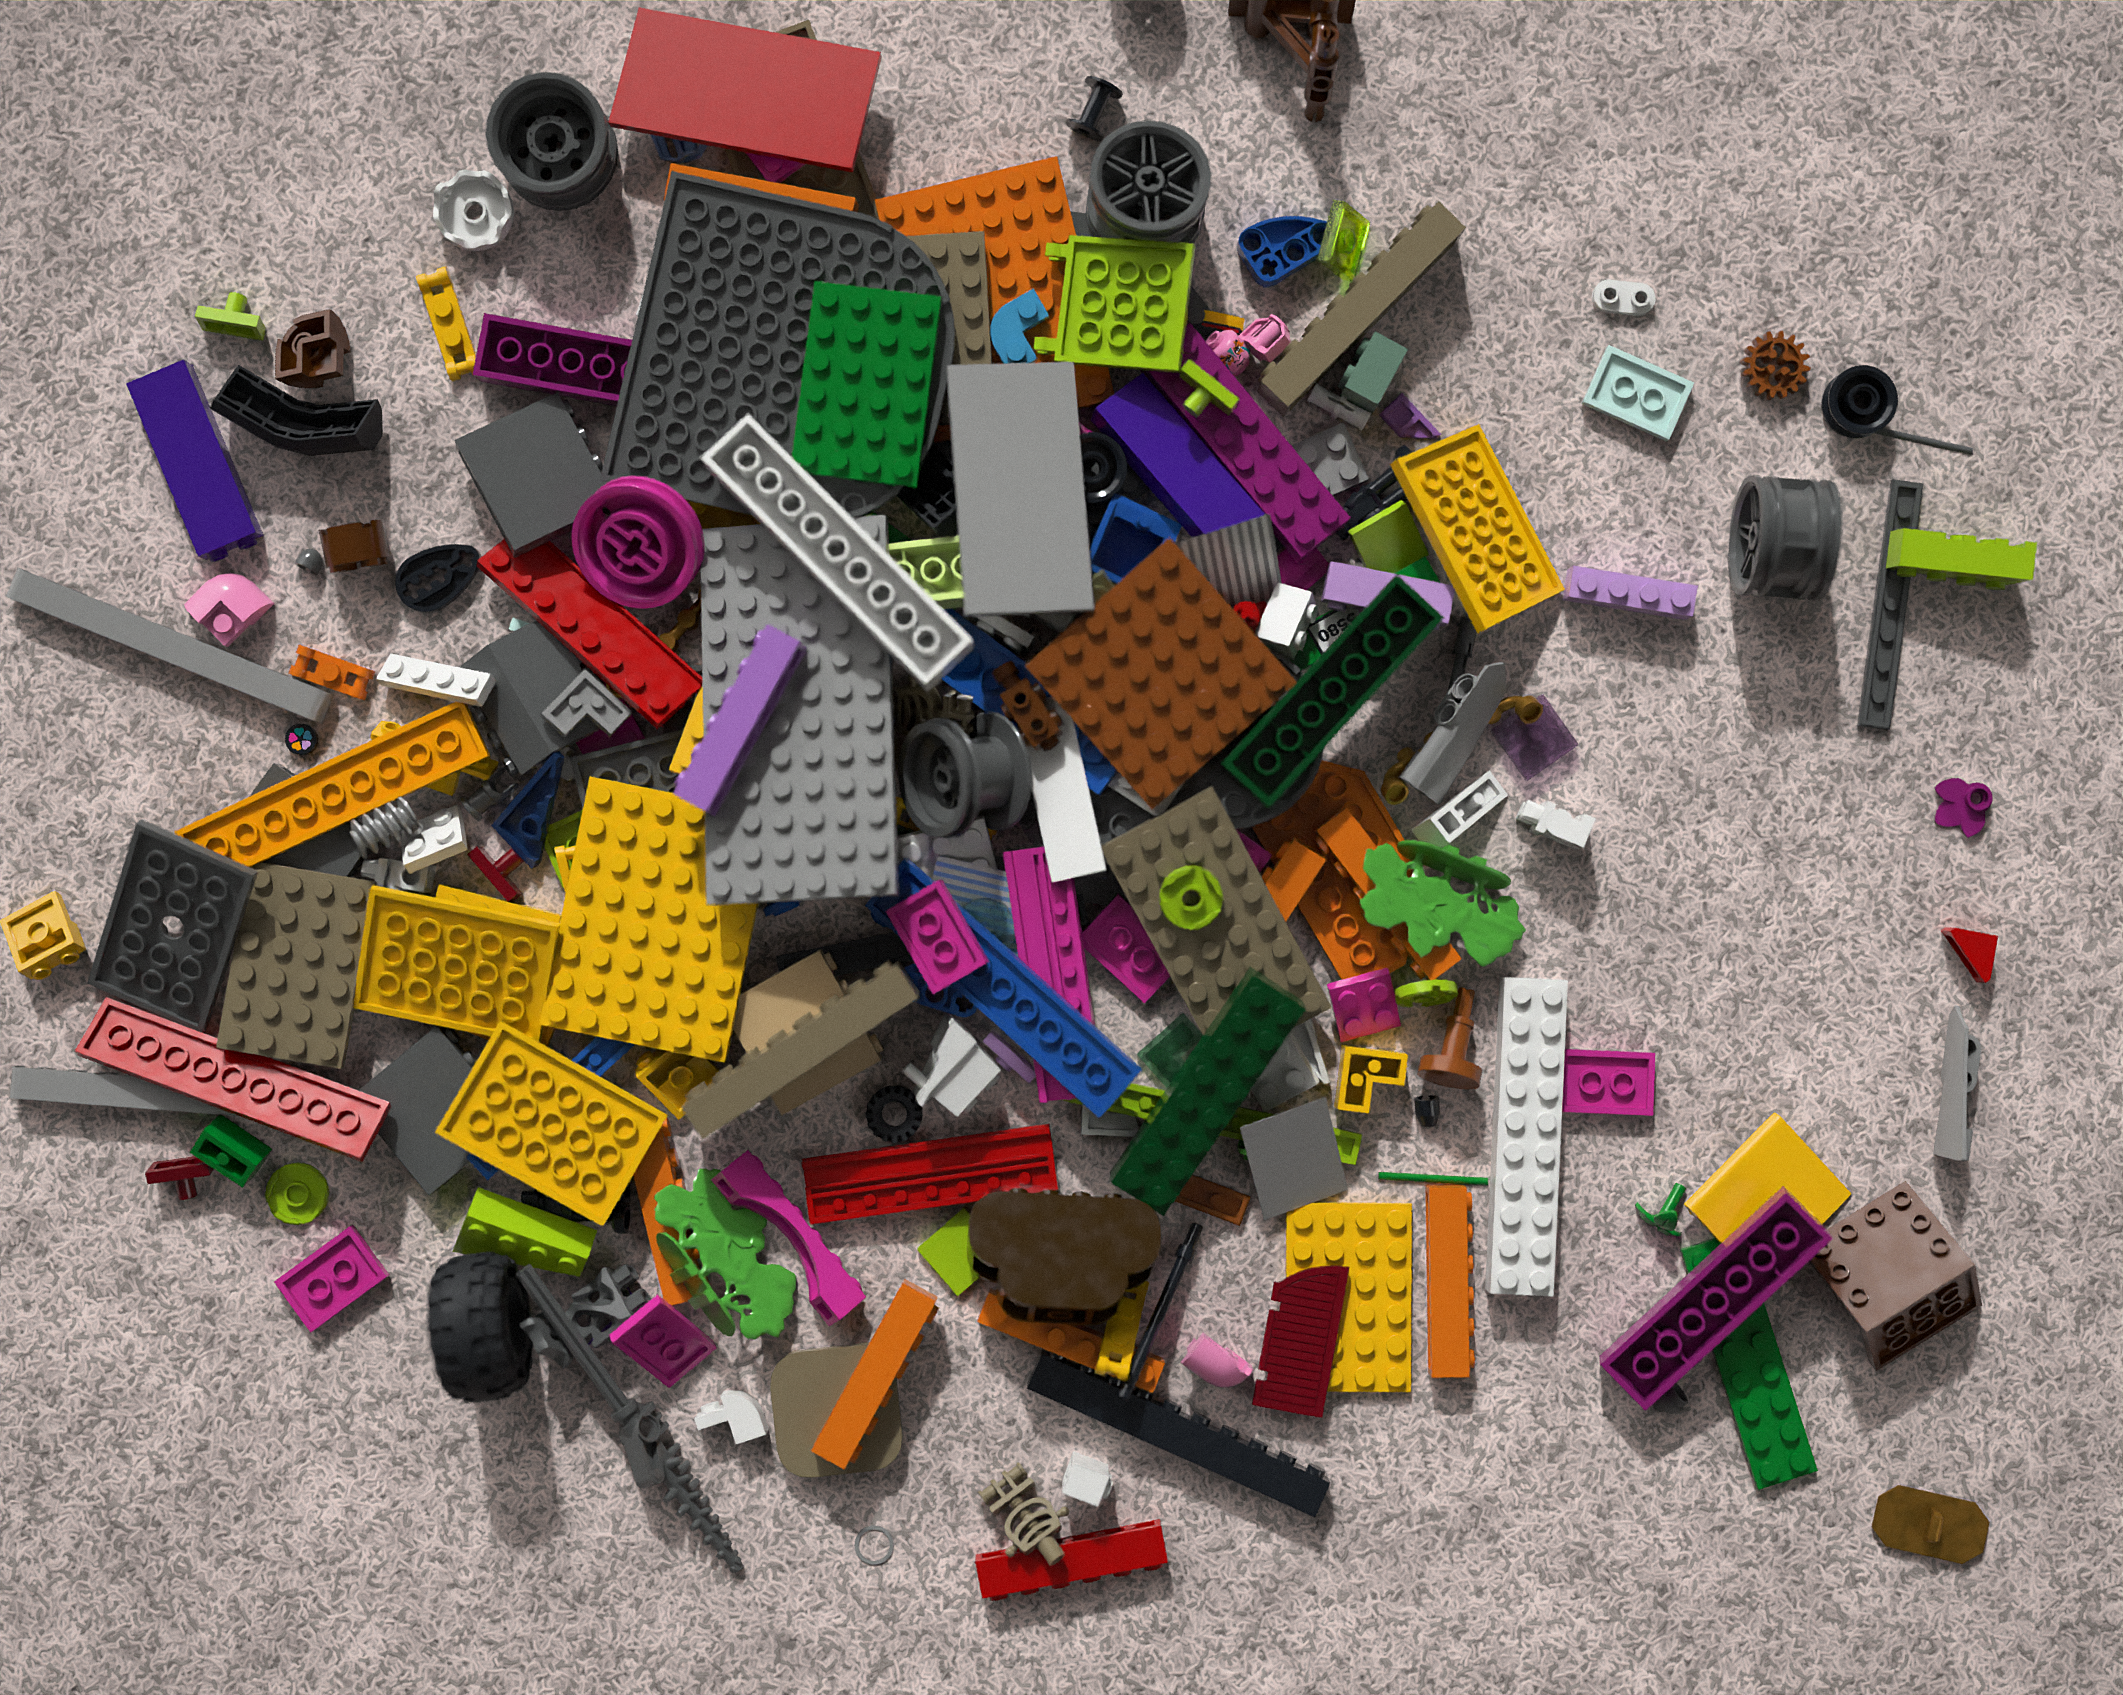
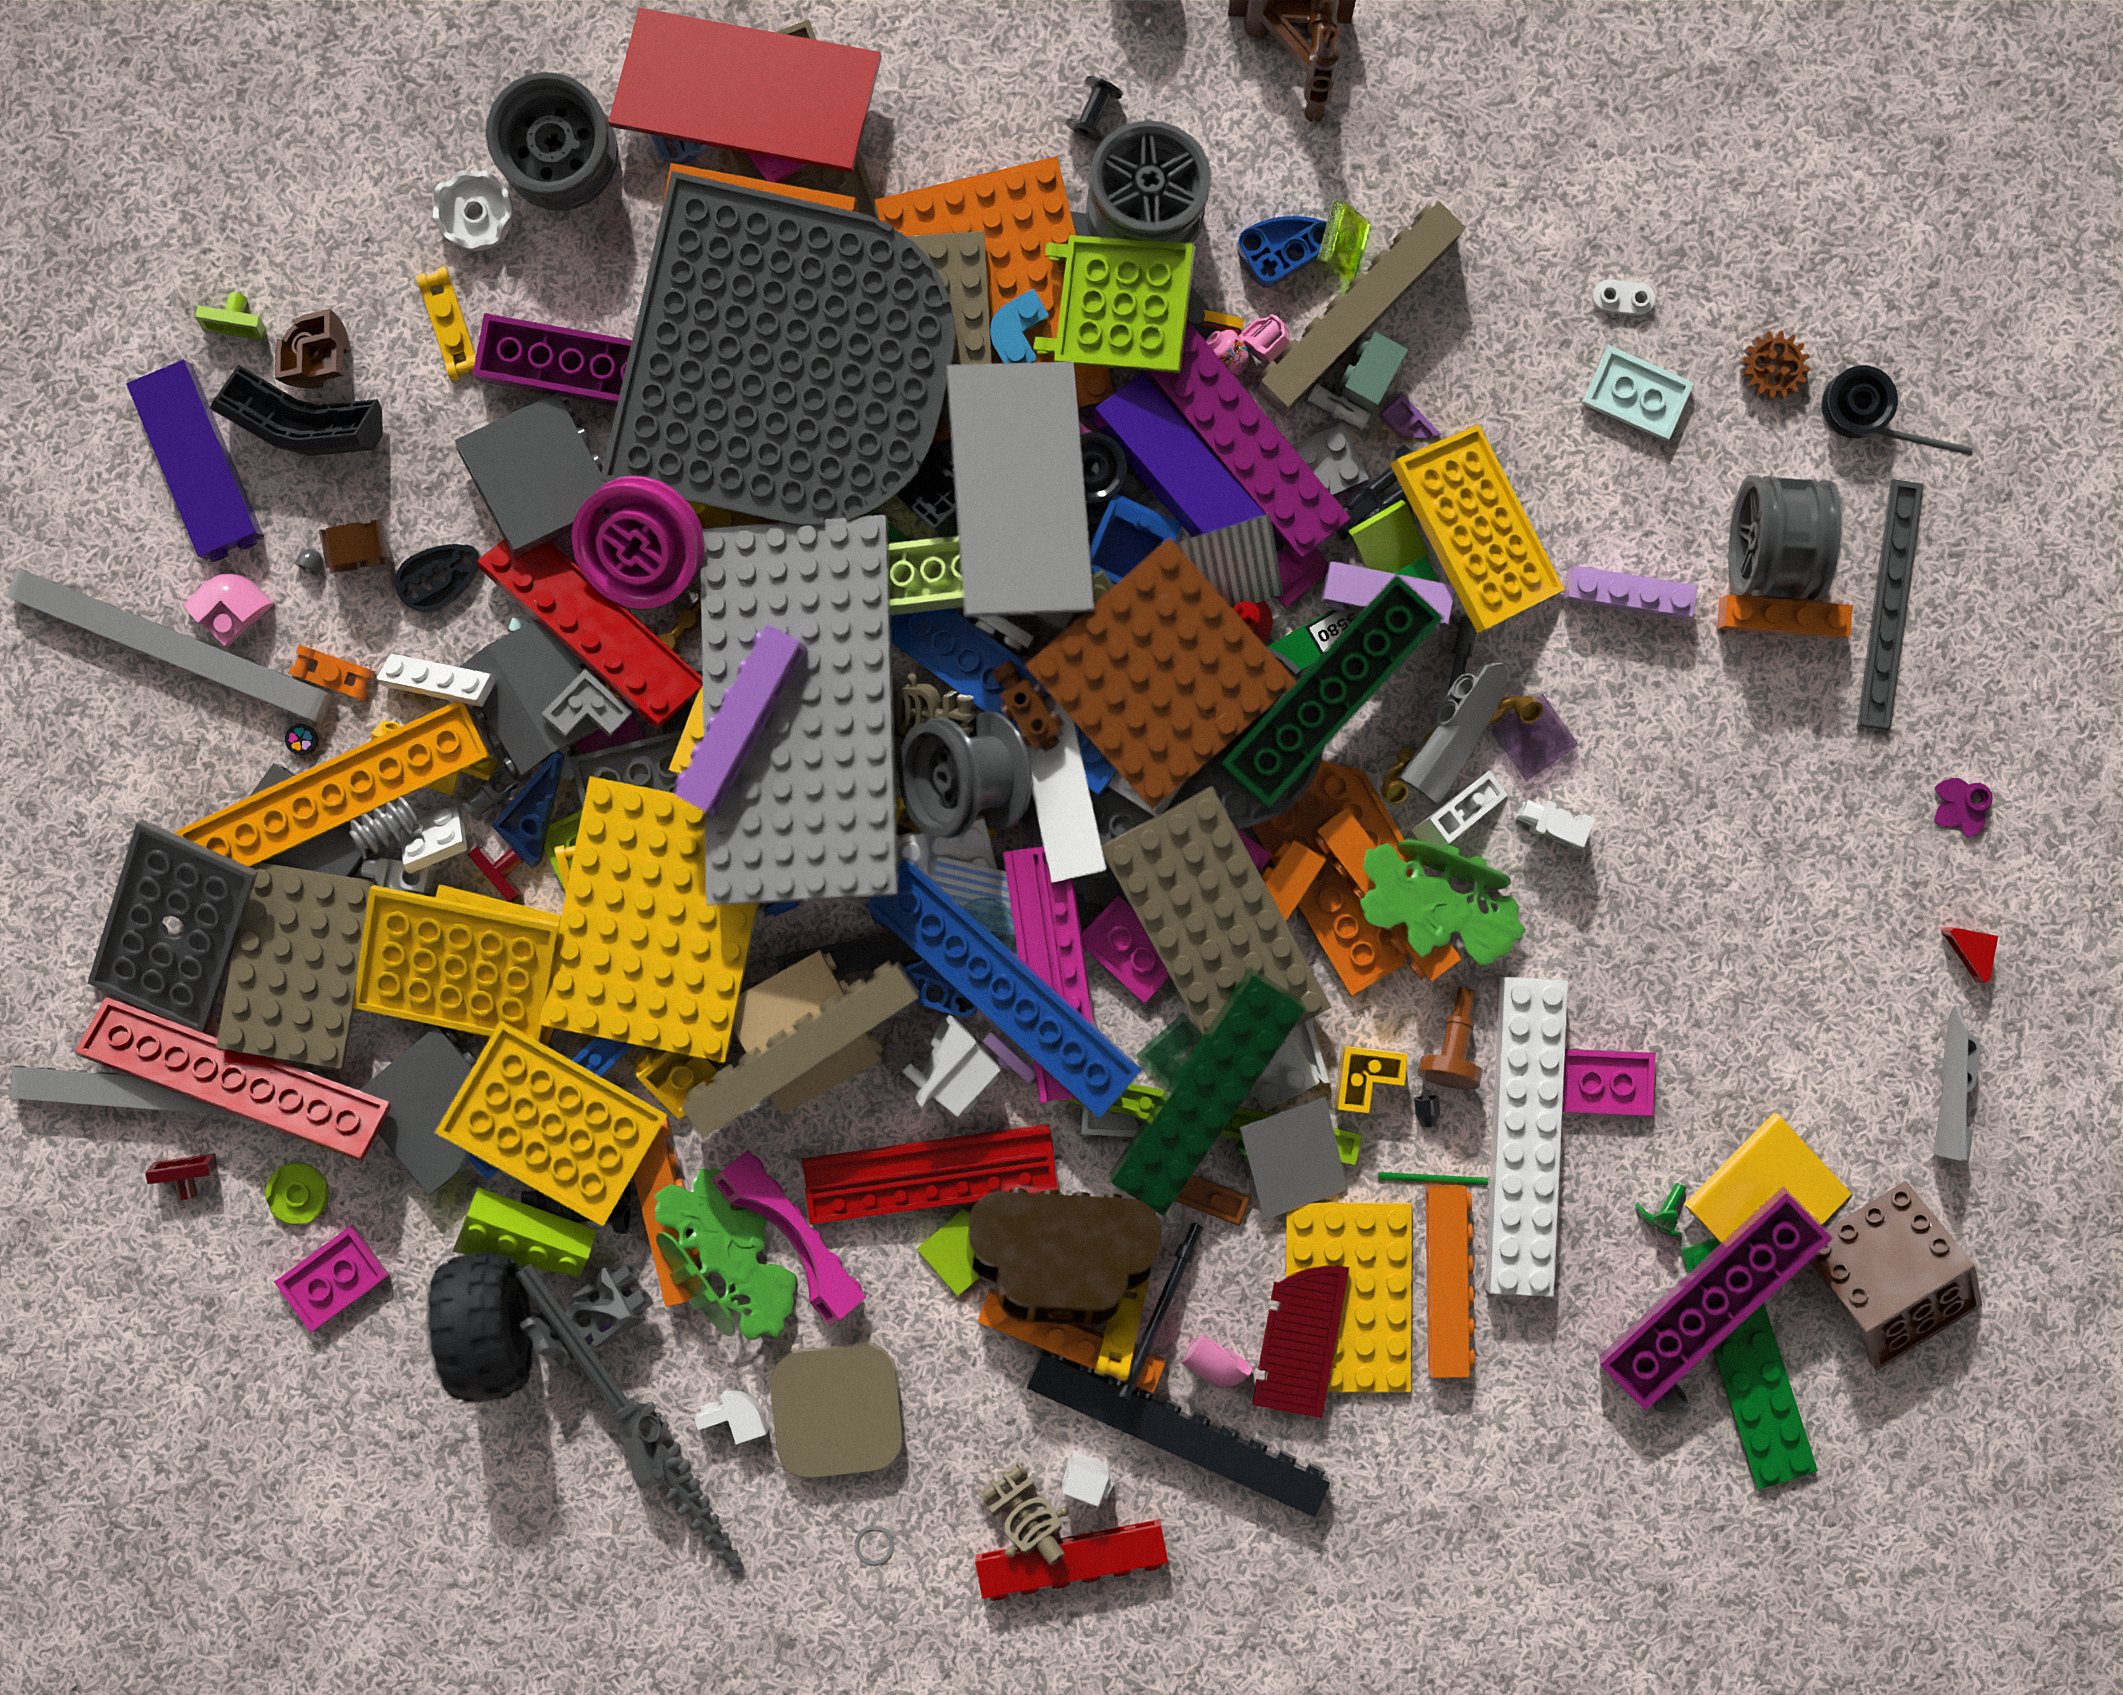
(42, 937): yellow plate -> none
(231, 1150): green brick -> none
(662, 1341): dark pink plate -> none
(838, 553): white brick -> none
(866, 384): green plate -> none
(874, 1374): orange brick -> none
(880, 1127): black tyre -> none
(937, 936): dark pink plate -> none
(1187, 879): lime tile -> none
(1206, 390): lime tile -> none
(1287, 619): white brick -> none
(1364, 1004): dark pink plate -> none
(1426, 992): lime tile -> none
(1784, 617): none -> orange brick
(1930, 1524): pearl gold shield -> none
(1960, 558): lime wedge -> none

